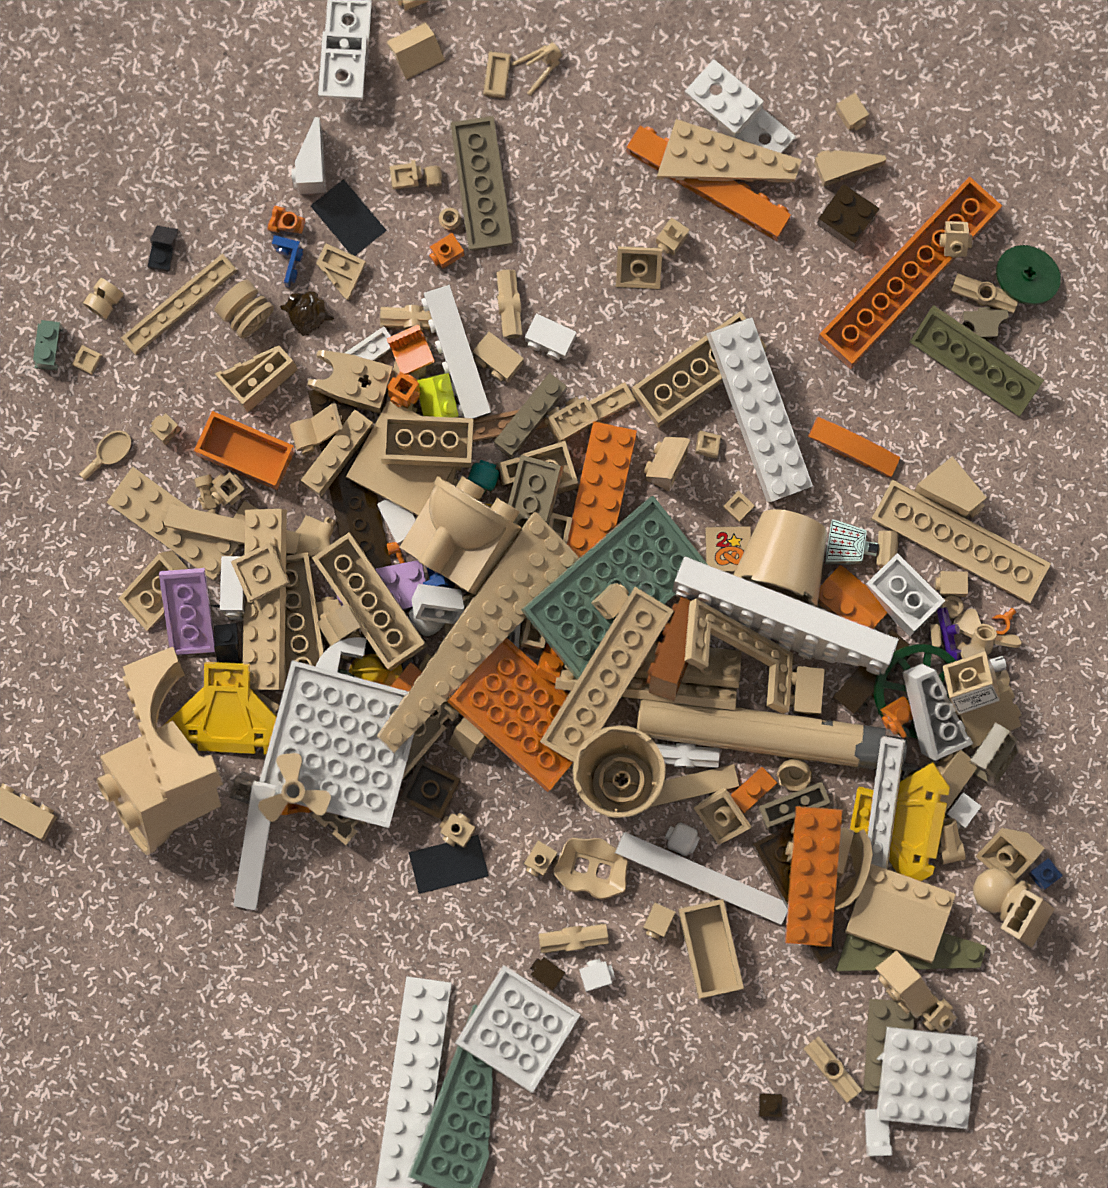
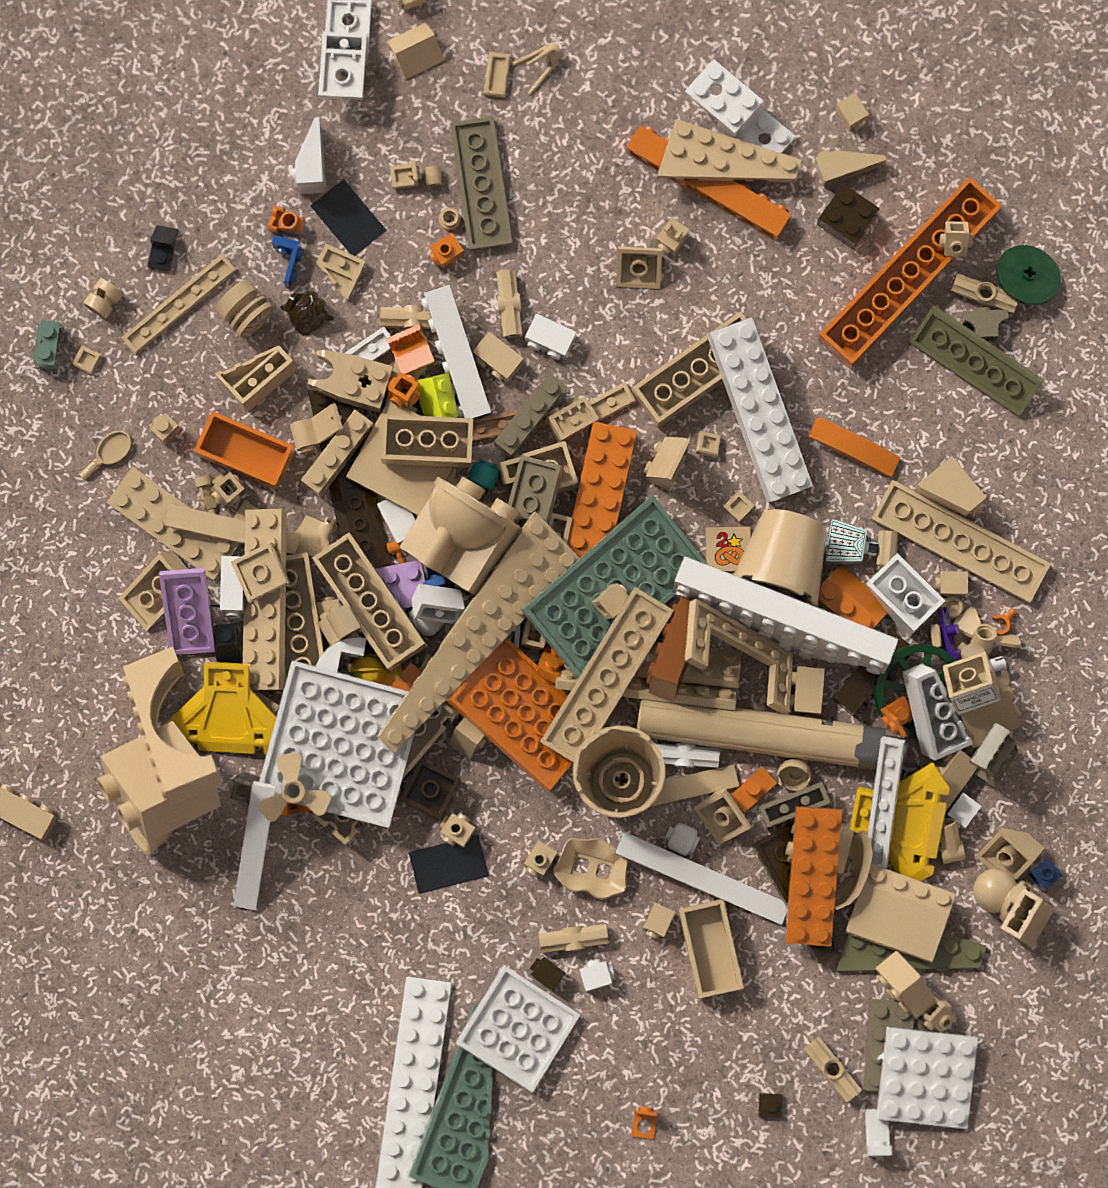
(644, 1113): none -> orange bracket

